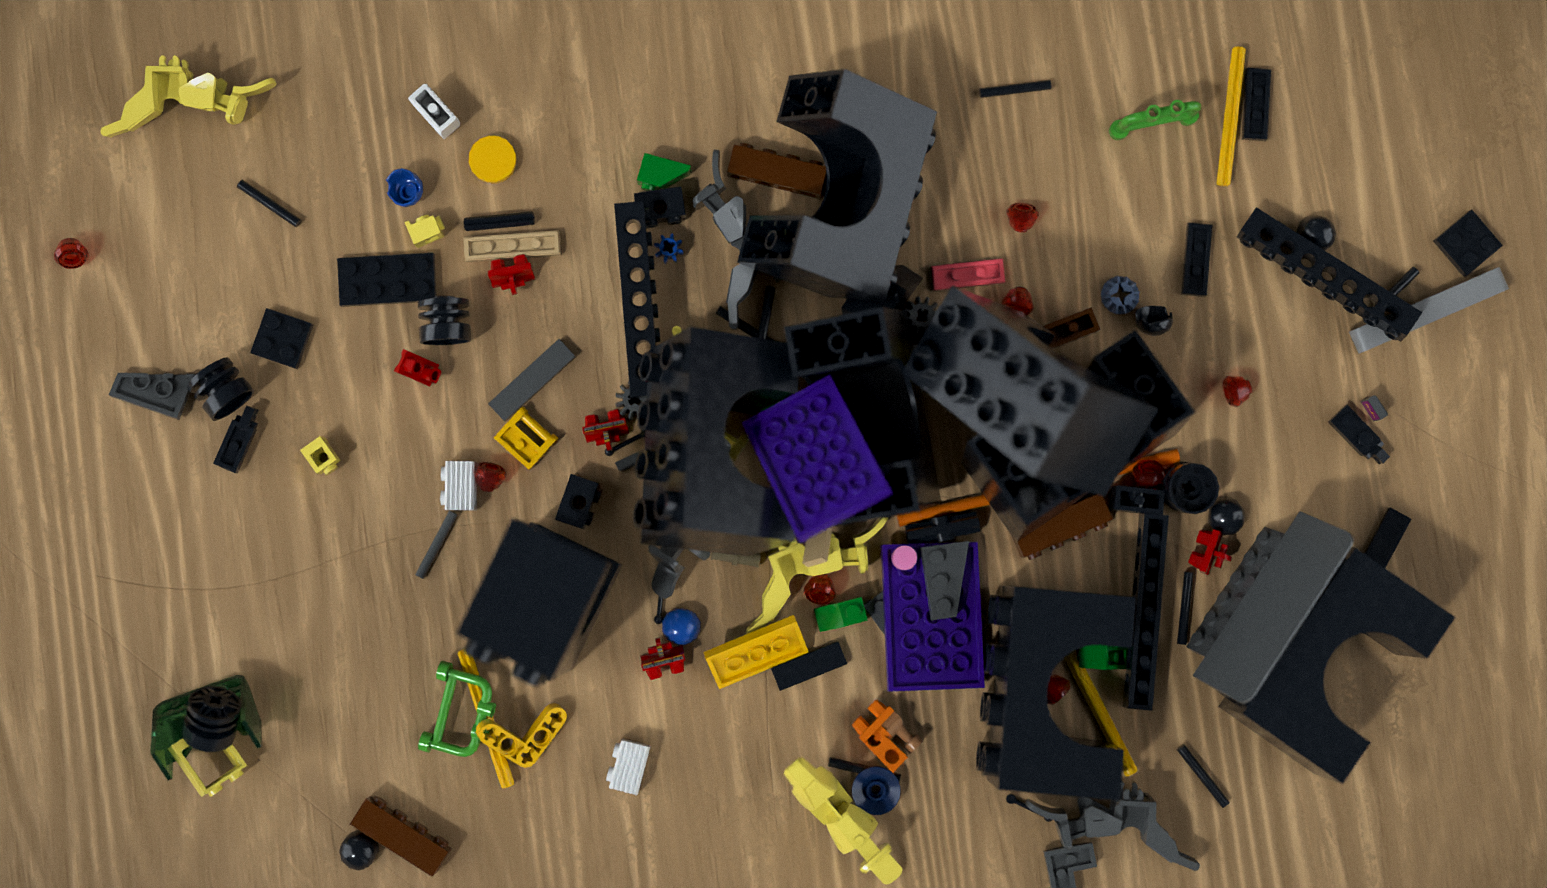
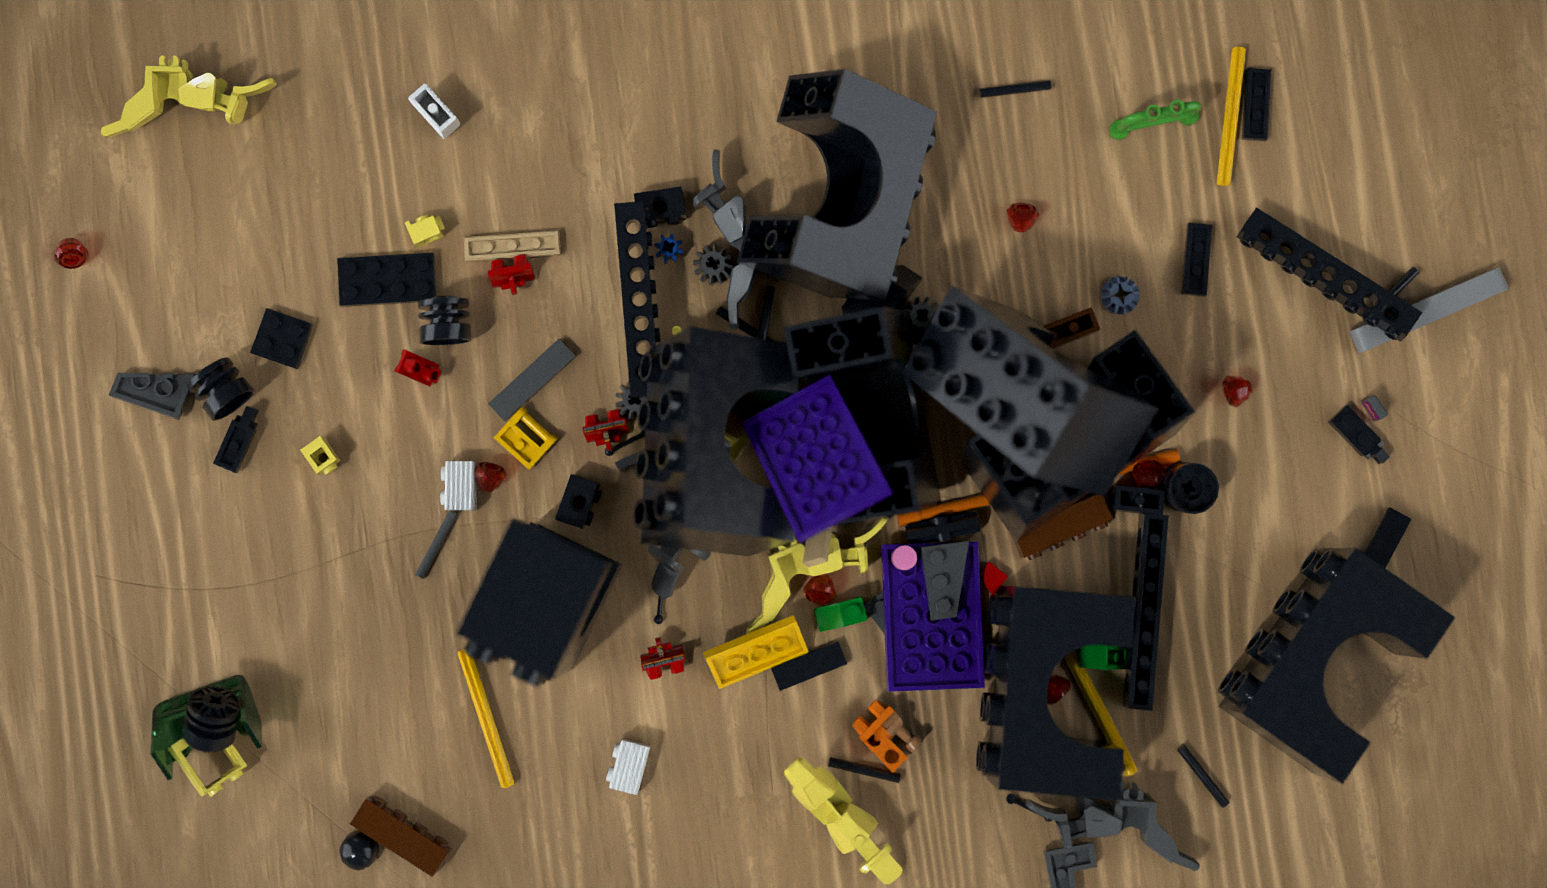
(269, 203): black bar -> none
(404, 187): blue hair -> none
(485, 708): bright green bar -> none
(492, 159): yellow tile -> none
(499, 221): black axle -> none
(522, 745): yellow beam -> none
(660, 173): green slope -> none
(681, 626): blue hair -> none
(716, 257): none -> dark grey gear
(752, 560): dark tan pin -> none
(777, 171): reddish brown brick -> none
(879, 802): dark blue dish -> none
(968, 274): coral tile -> none
(993, 578): none -> red tile
(1019, 299): clear red cone -> none
(1153, 320): black hair -> none
(1185, 608): black bar -> none
(1205, 561): red hips -> none
(1226, 516): black hair -> none
(1266, 604): dark grey slope -> none
(1318, 231): black hair -> none
(1467, 243): black plate -> none

